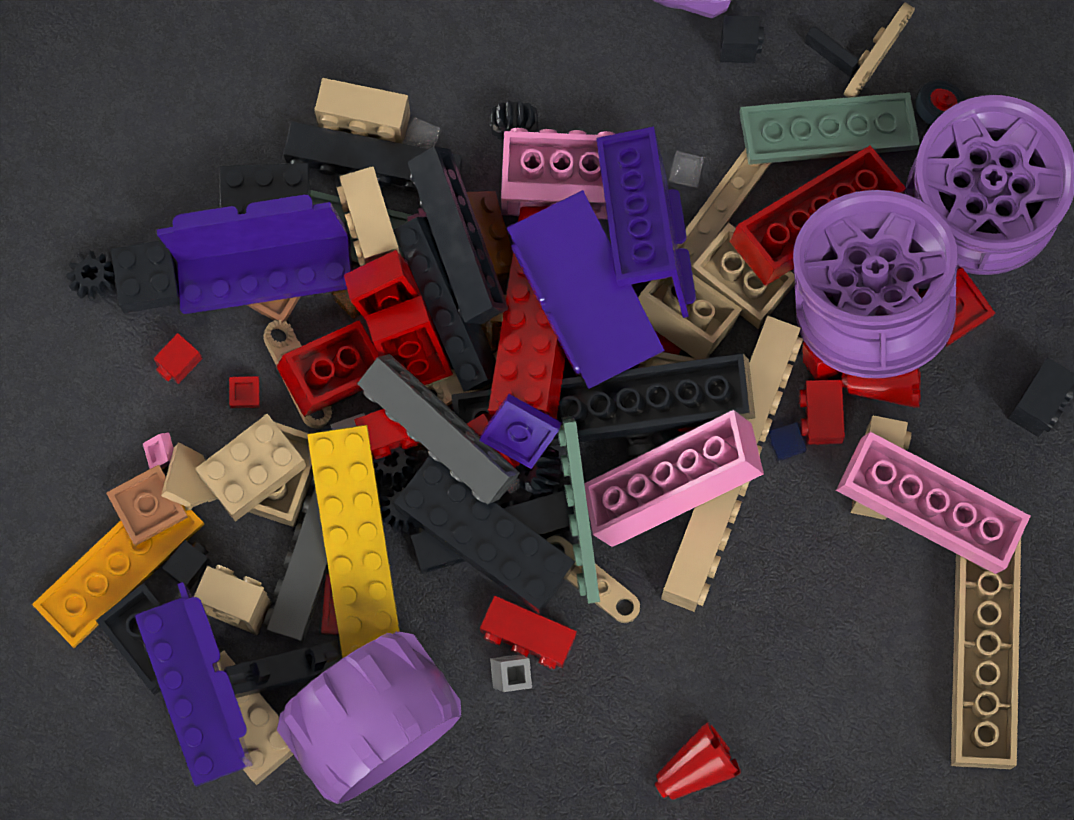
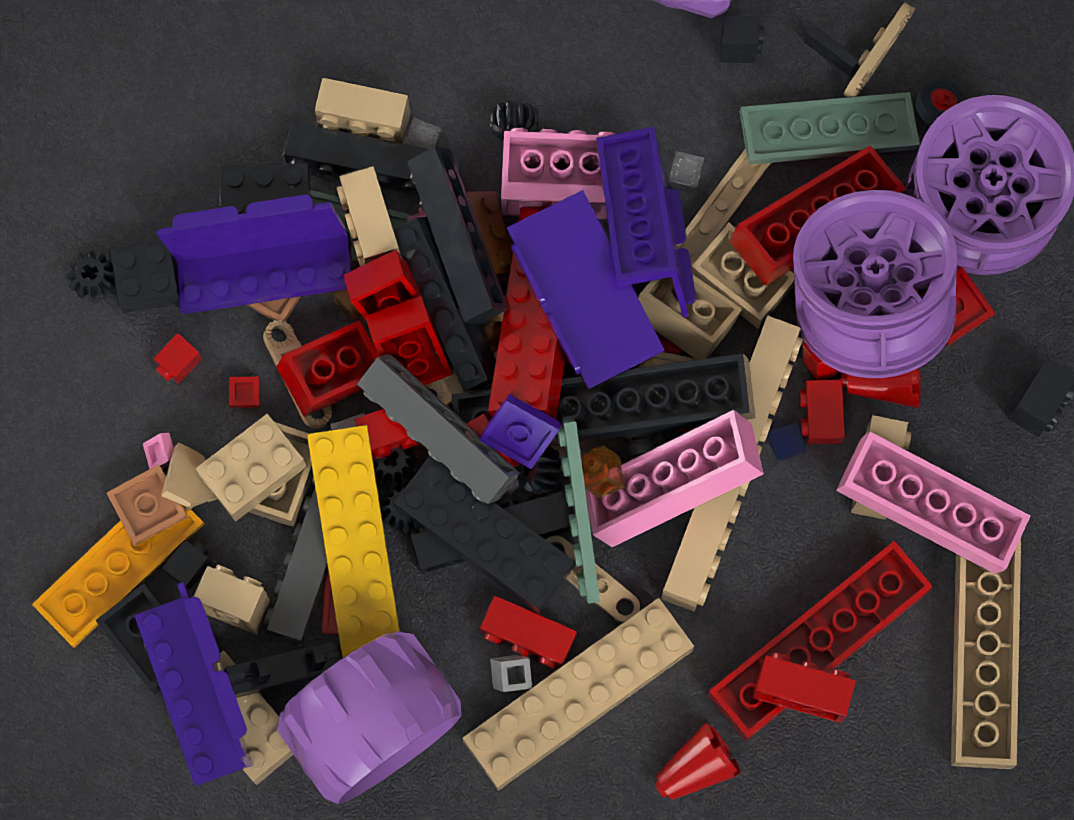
(578, 694): none -> tan brick
(602, 472): none -> clear orange brick
(804, 688): none -> red brick
(826, 633): none -> red brick

